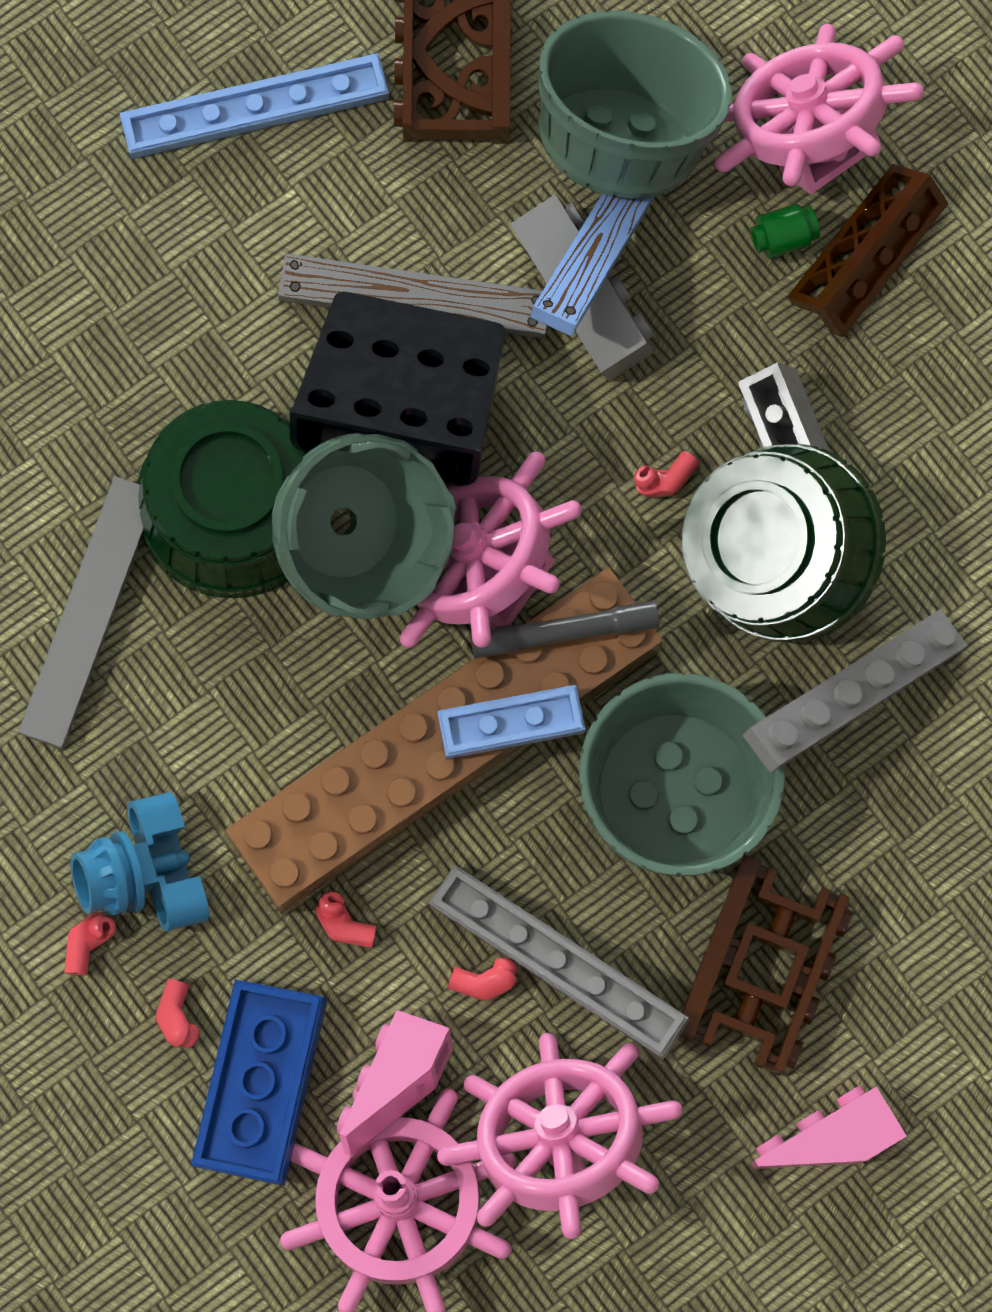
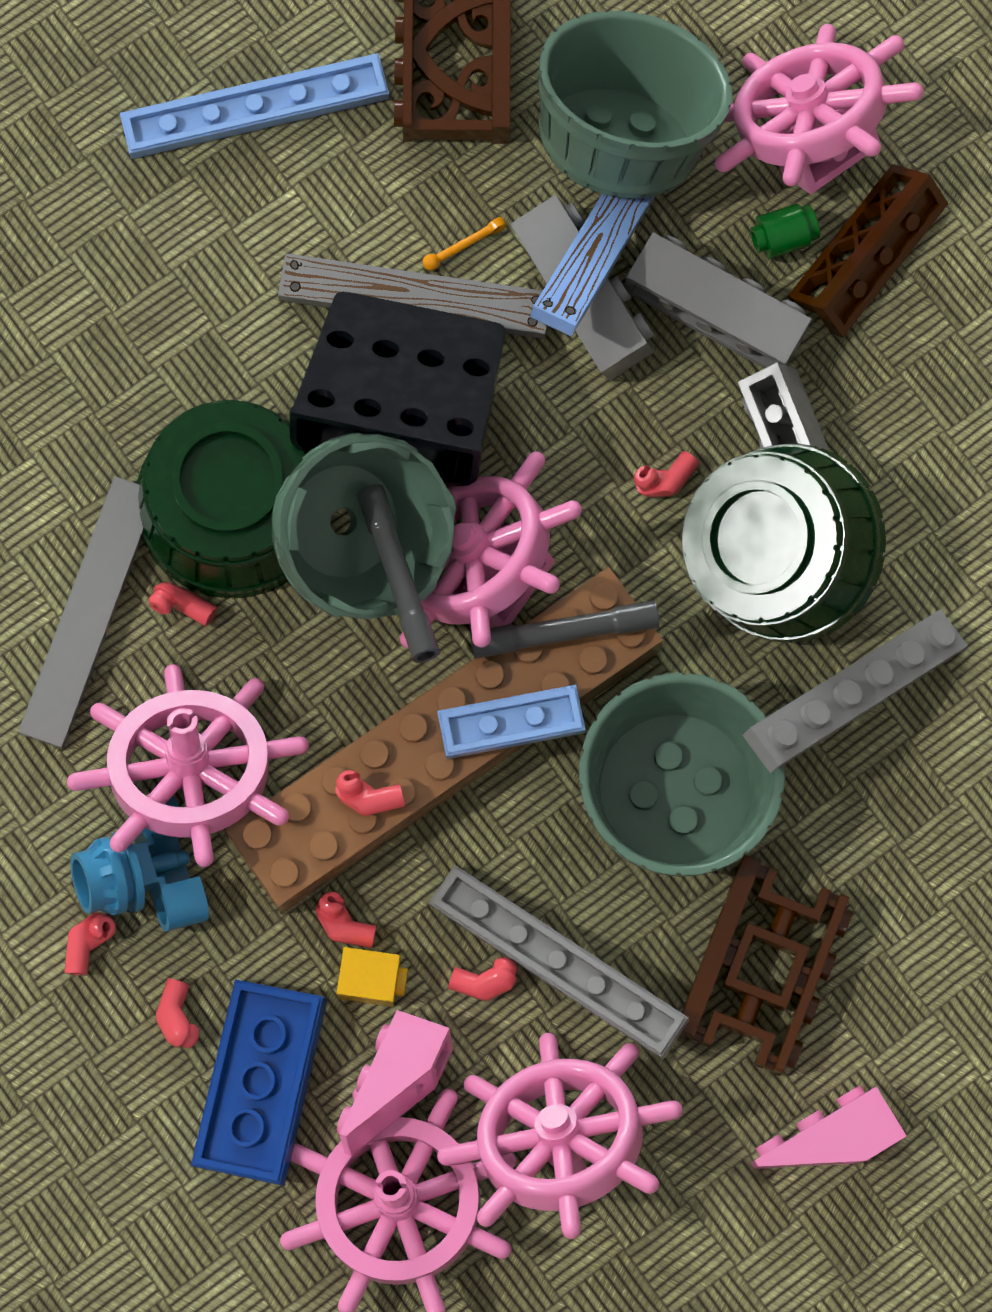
(188, 764): none -> bright pink piece
(192, 605): none -> coral arm
(364, 798): none -> coral arm
(371, 977): none -> yellow brick
(414, 620): none -> dark grey piece
(432, 261): none -> light orange hinge
(716, 302): none -> light grey brick

